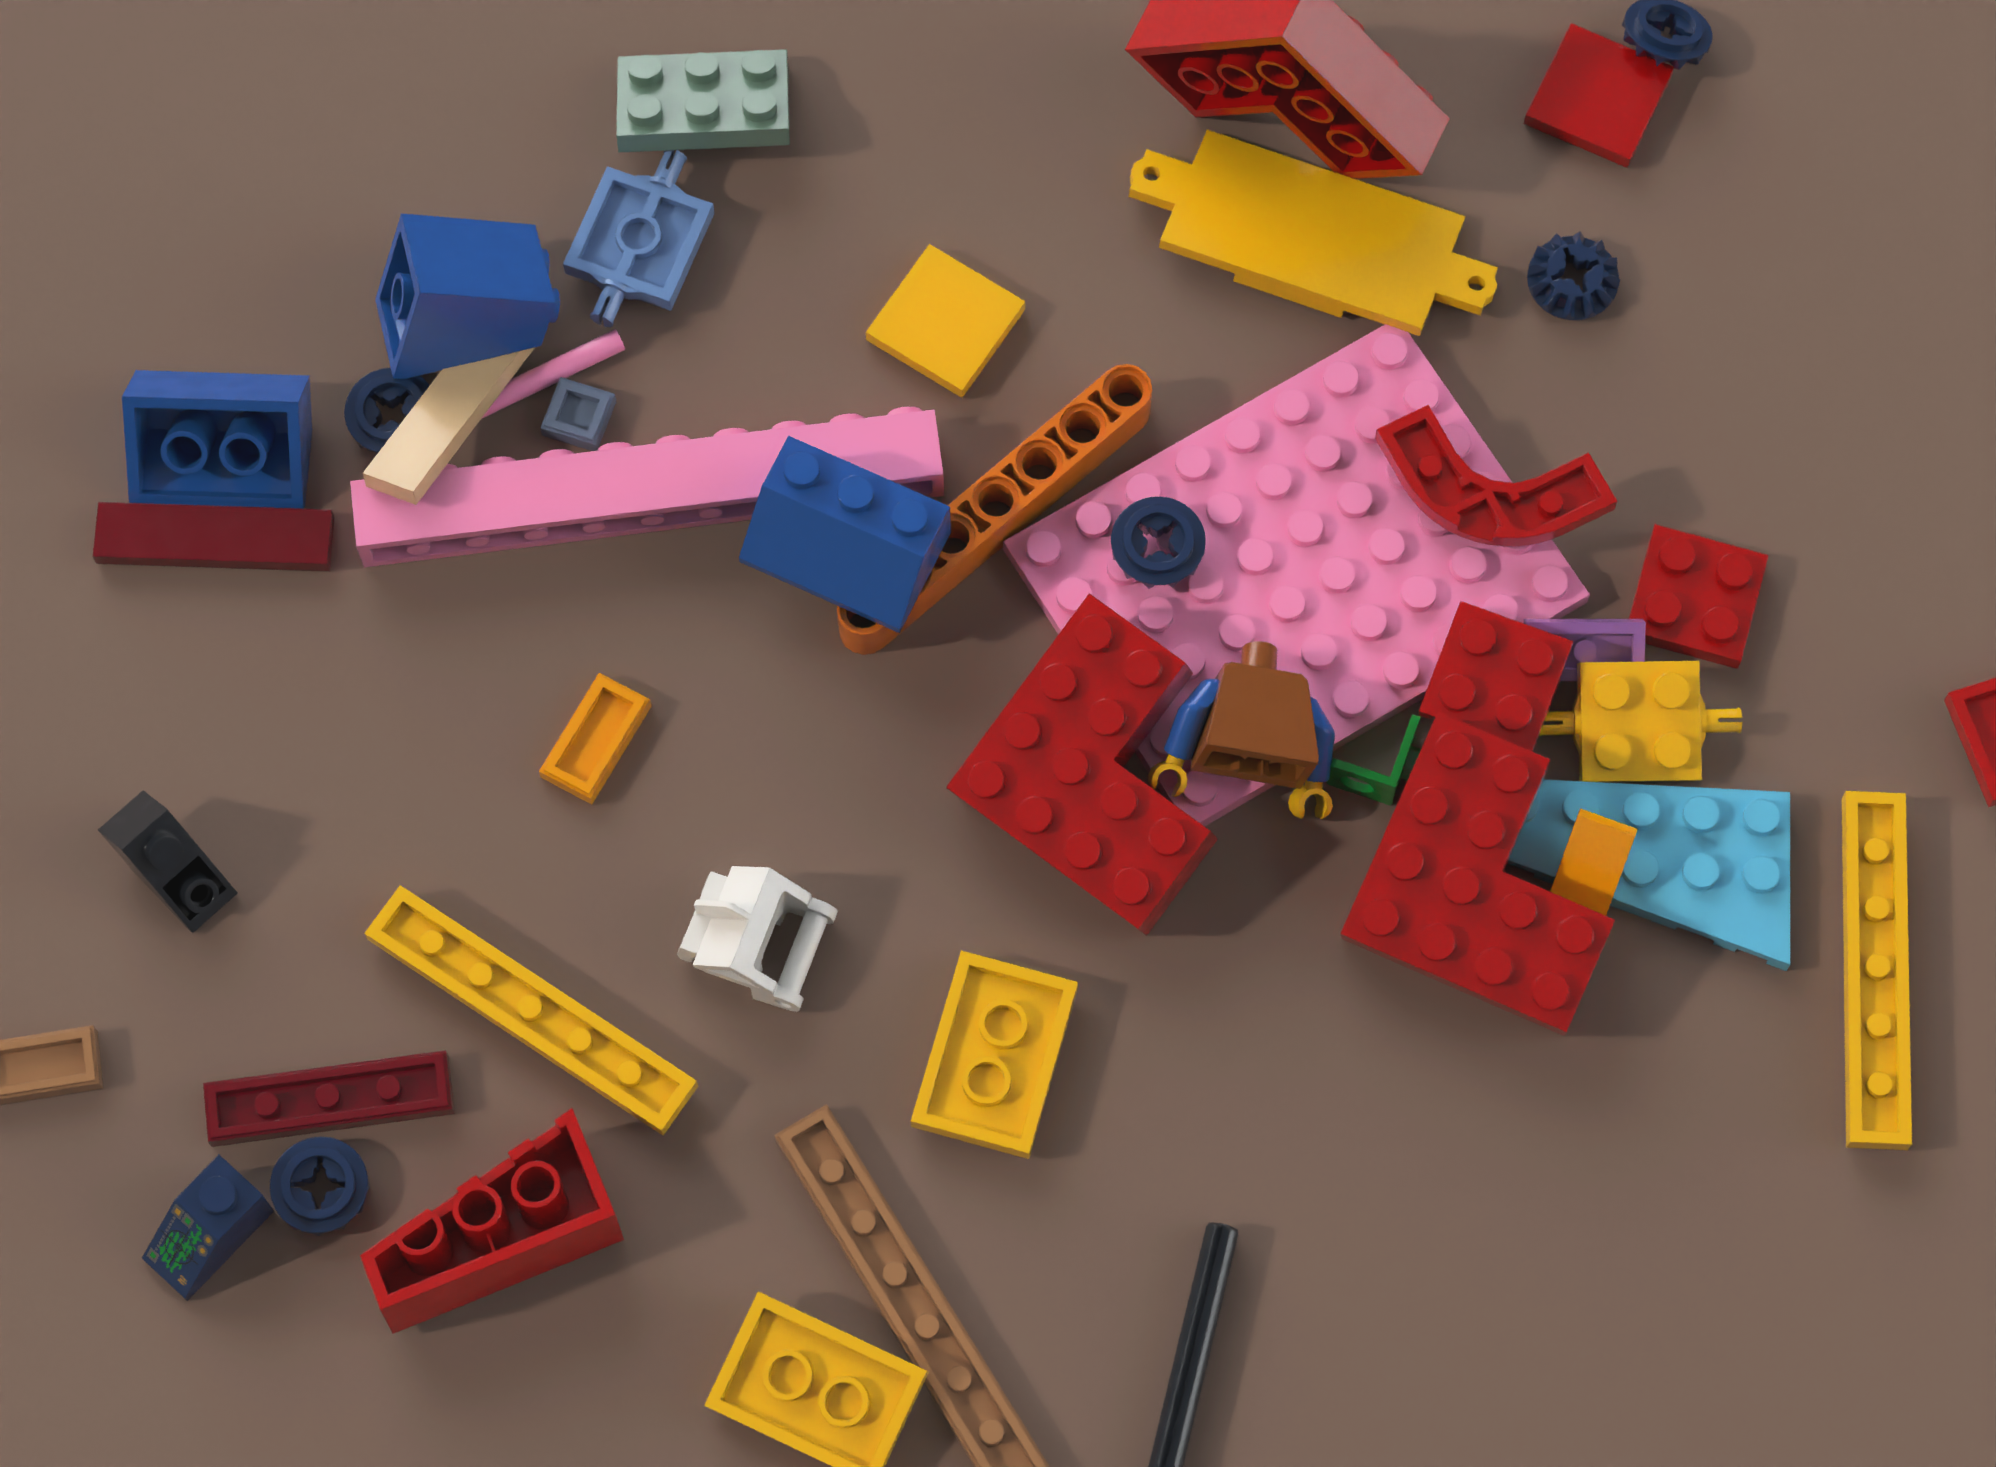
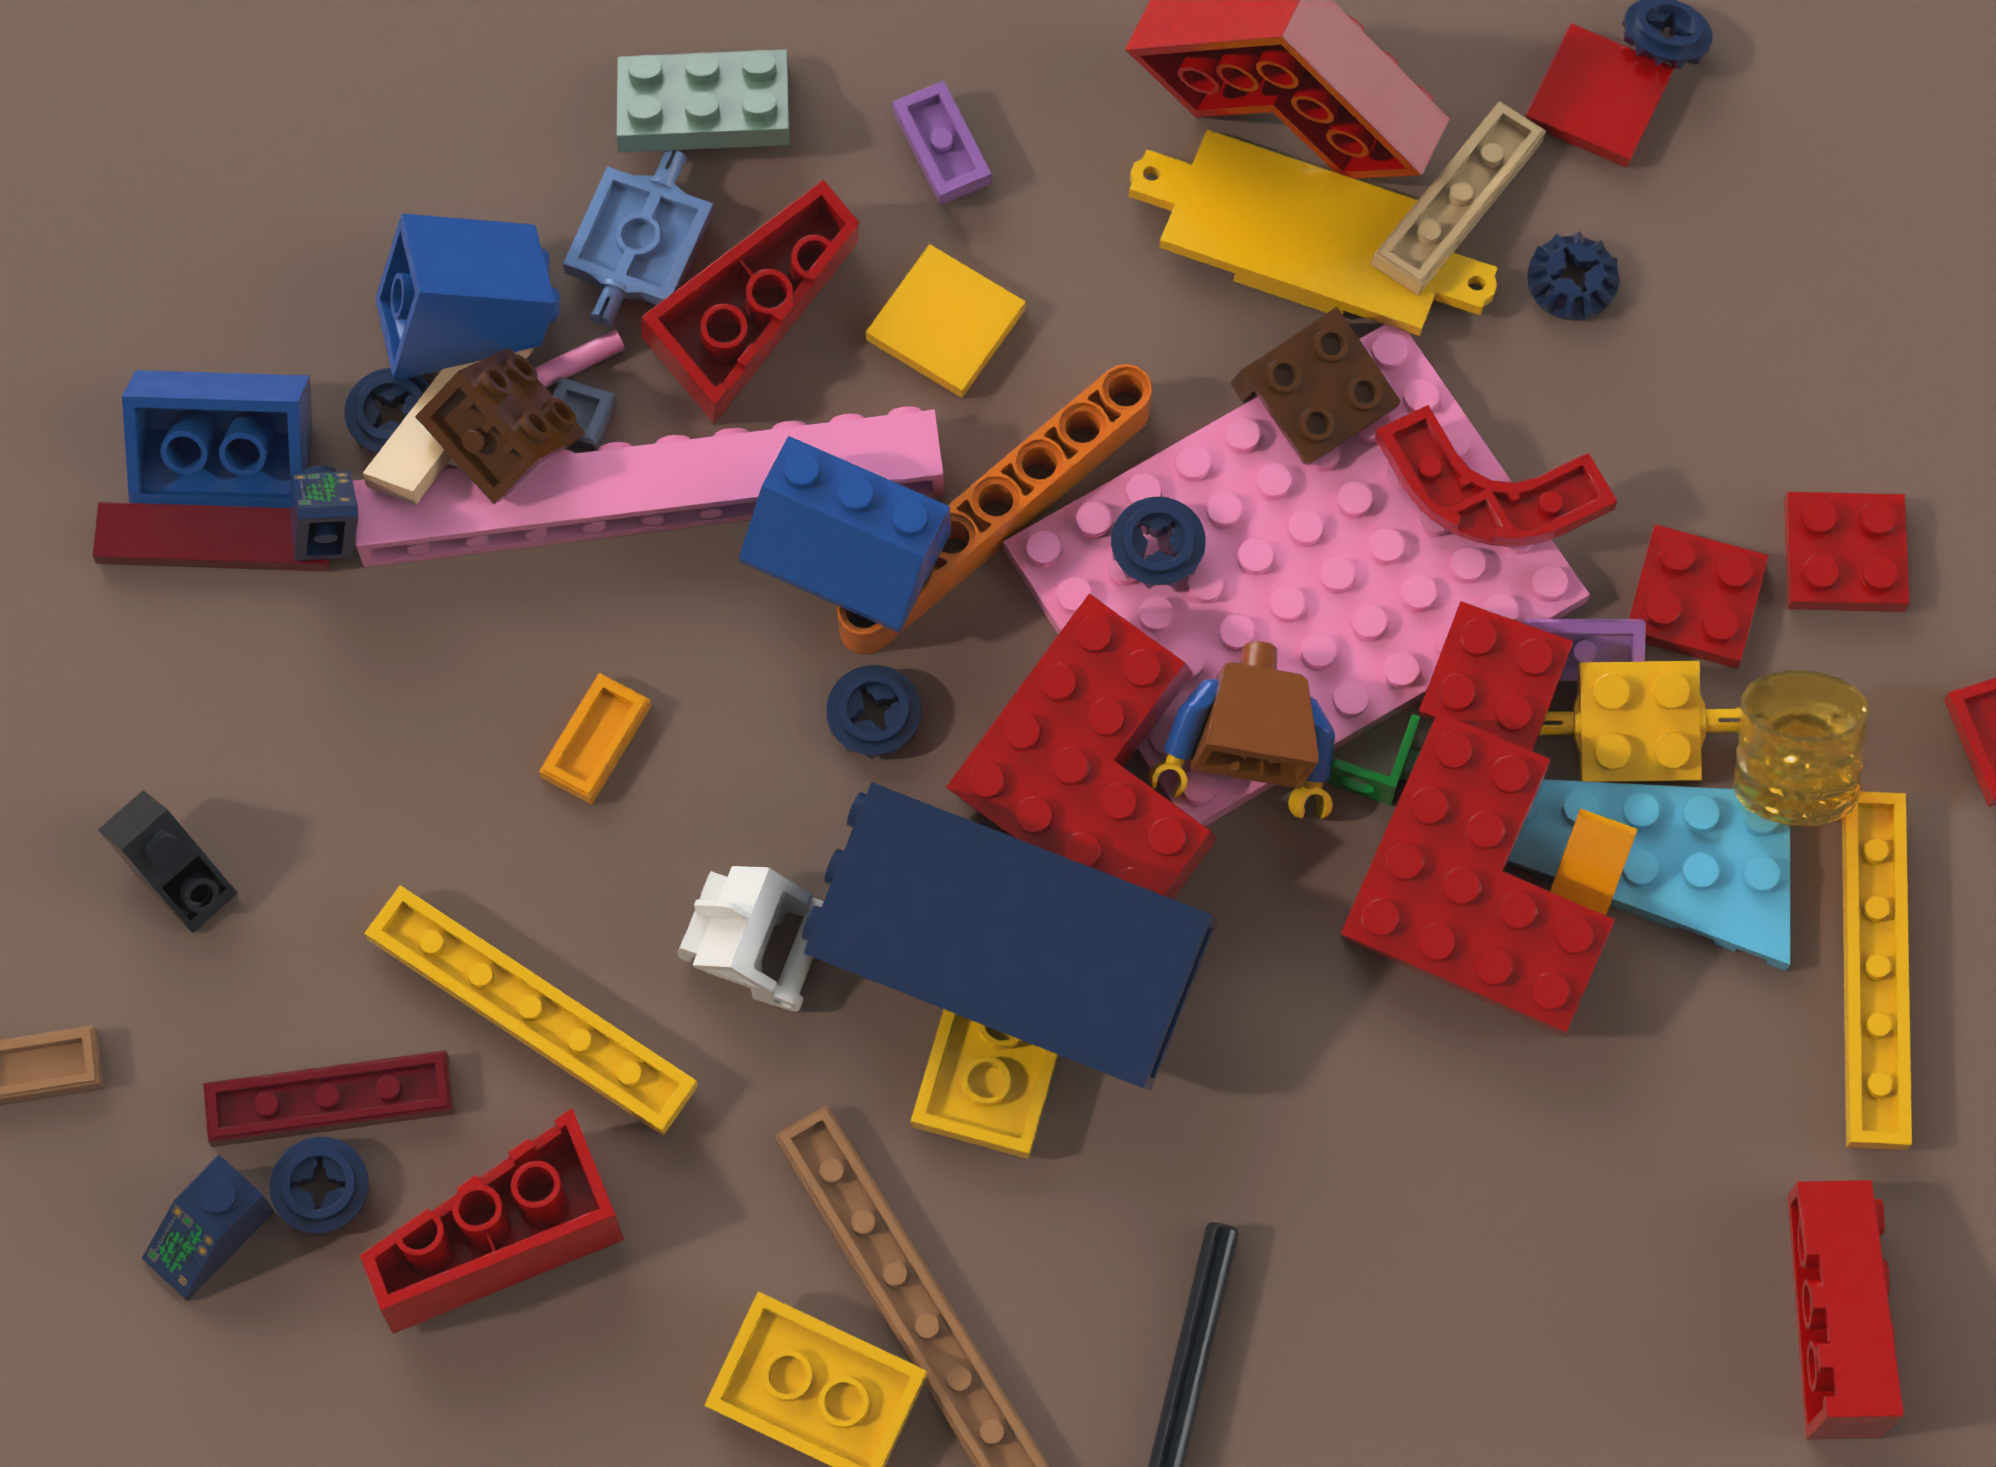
(322, 514): none -> dark blue slope
(499, 422): none -> reddish brown bracket
(745, 302): none -> red wedge
(883, 687): none -> dark blue gear
(942, 142): none -> medium lavender plate
(1009, 935): none -> dark blue brick
(1319, 386): none -> reddish brown bracket
(1458, 198): none -> tan tile
(1800, 747): none -> clear yellow wheel
(1843, 1311): none -> red wedge
(1846, 551): none -> red plate

